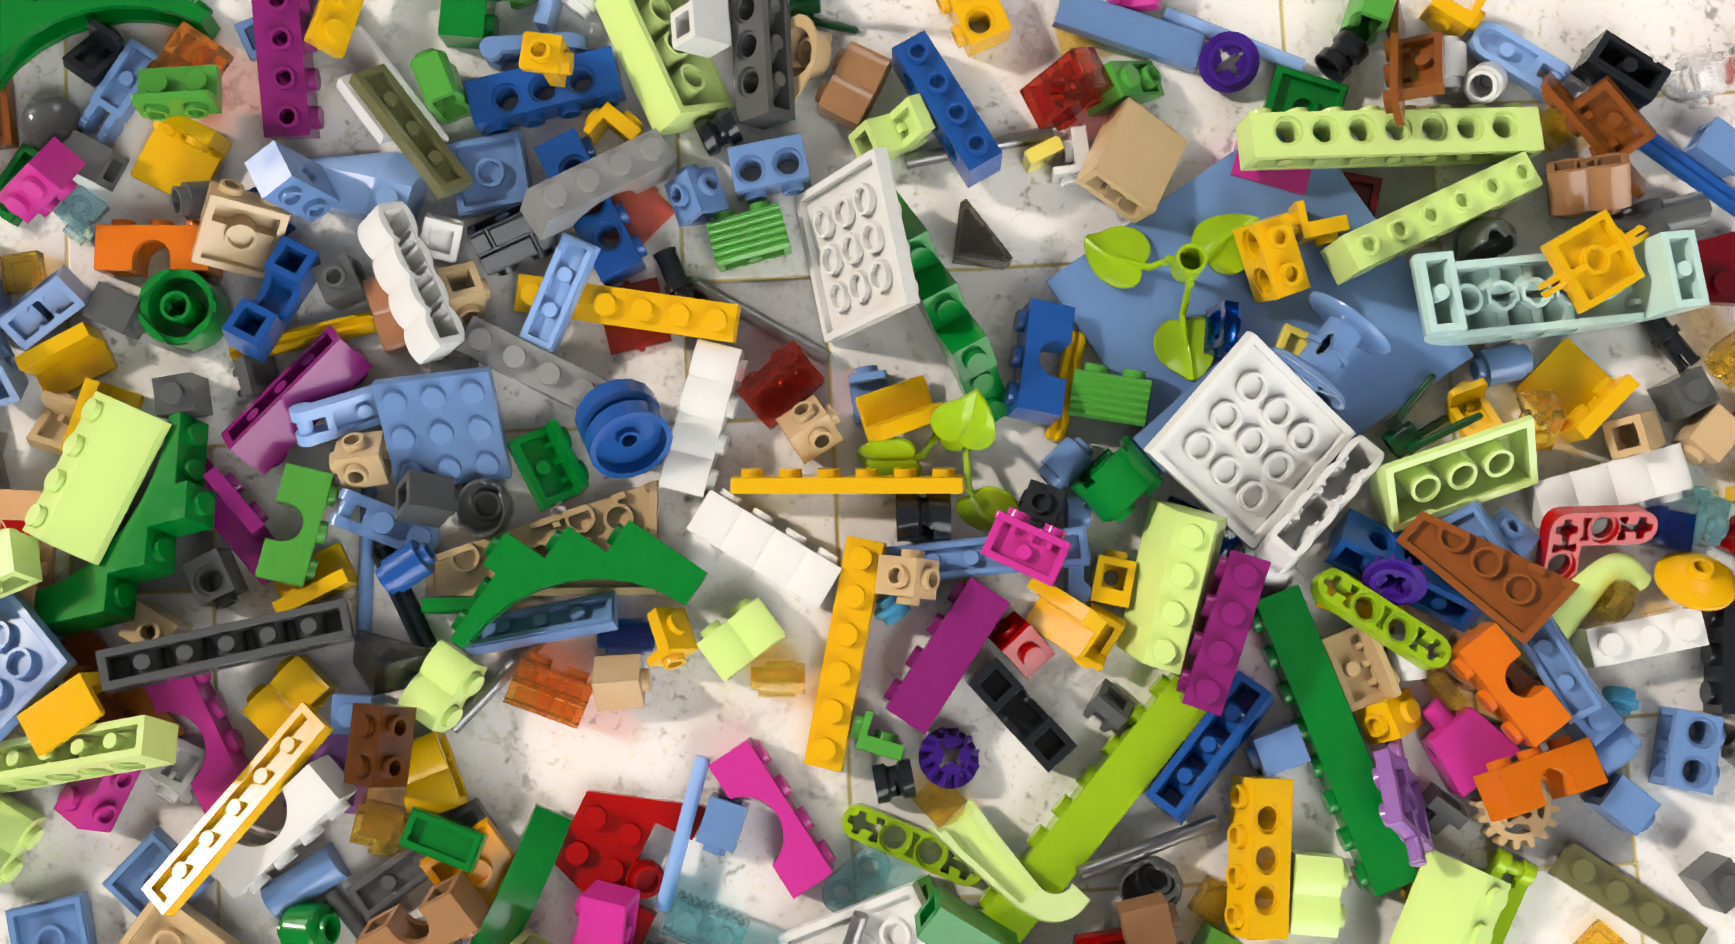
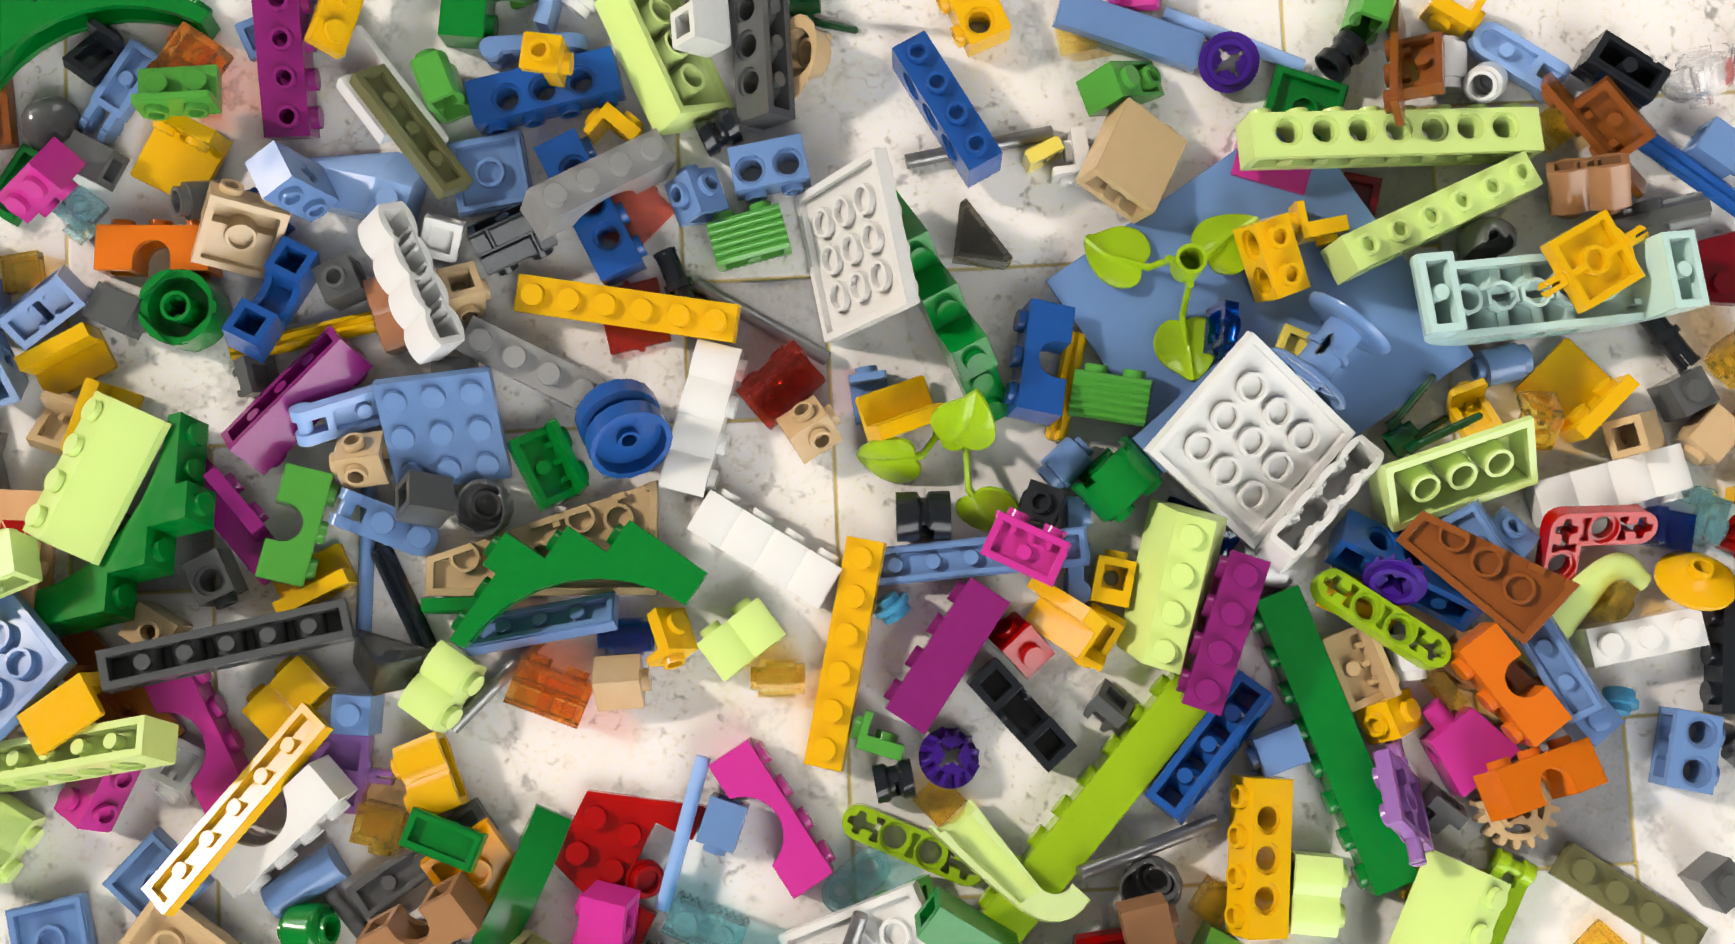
(182, 393): dark grey brick -> none
(380, 745): reddish brown brick -> none
(406, 567): blue brick -> none
(559, 292): light blue tile -> none
(854, 85): medium nougat brick -> none
(864, 481): yellow plate -> none
(899, 131): yellowish green brick -> none
(908, 577): tan brick -> none
(1067, 88): clear red brick -> none
(1617, 749): medium blue brick -> none
(1623, 804): medium blue brick -> none

